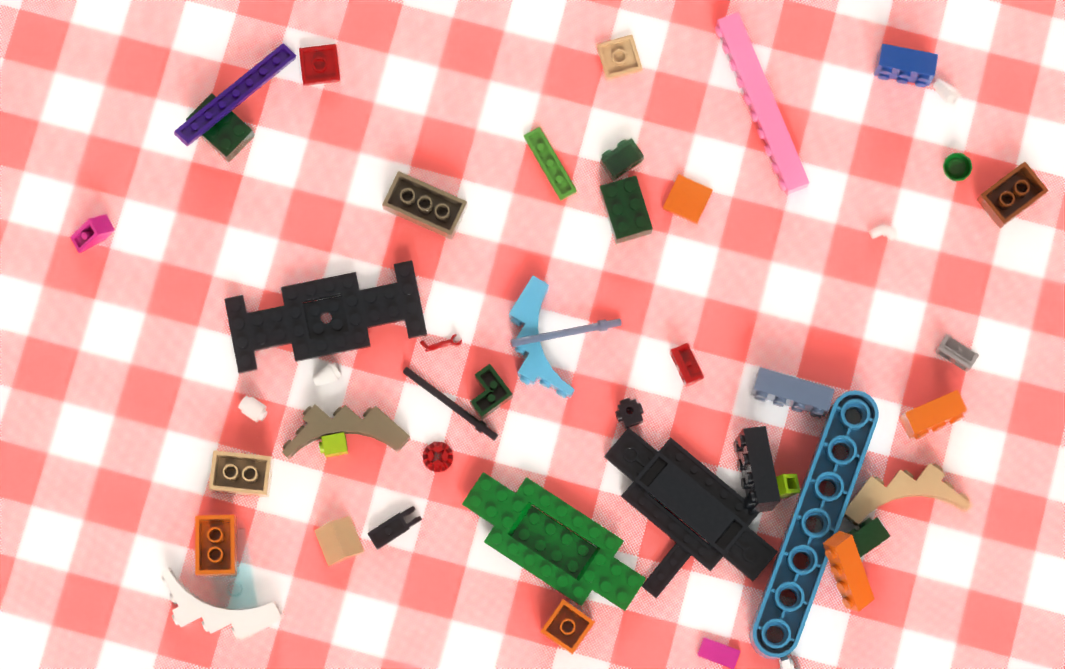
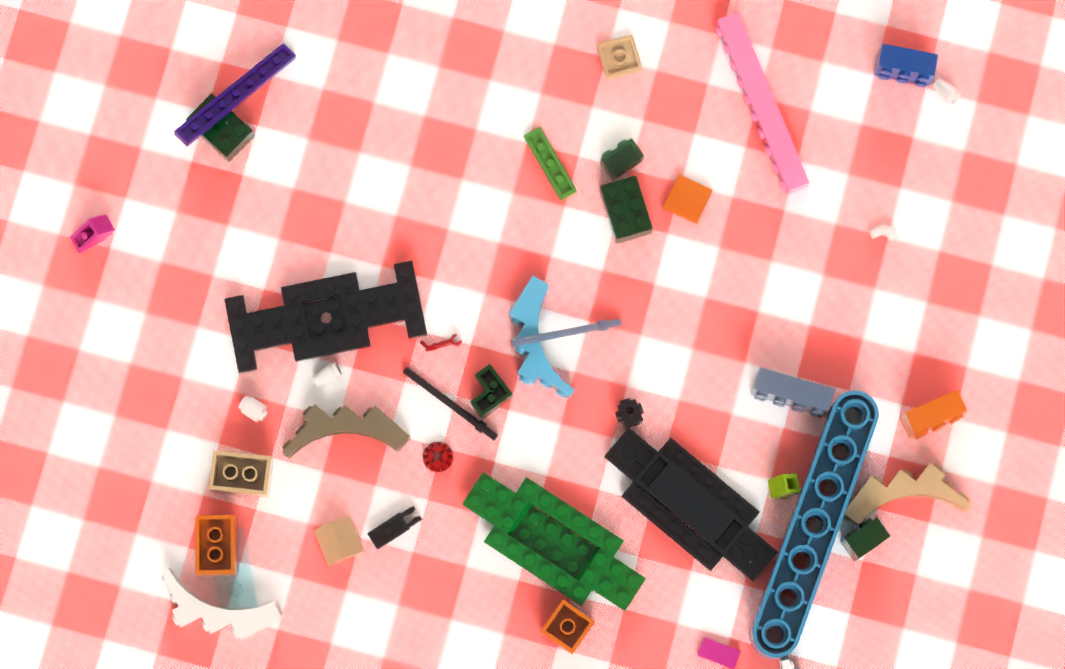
(319, 64): red plate -> none
(334, 445): lime brick -> none
(425, 205): dark tan brick -> none
(666, 570): black tile -> none
(686, 364): red hinge -> none
(757, 470): black brick -> none
(848, 571): orange brick -> none
(957, 167): green hair -> none
(957, 353): light grey hinge -> none
(1012, 195): dark orange brick -> none

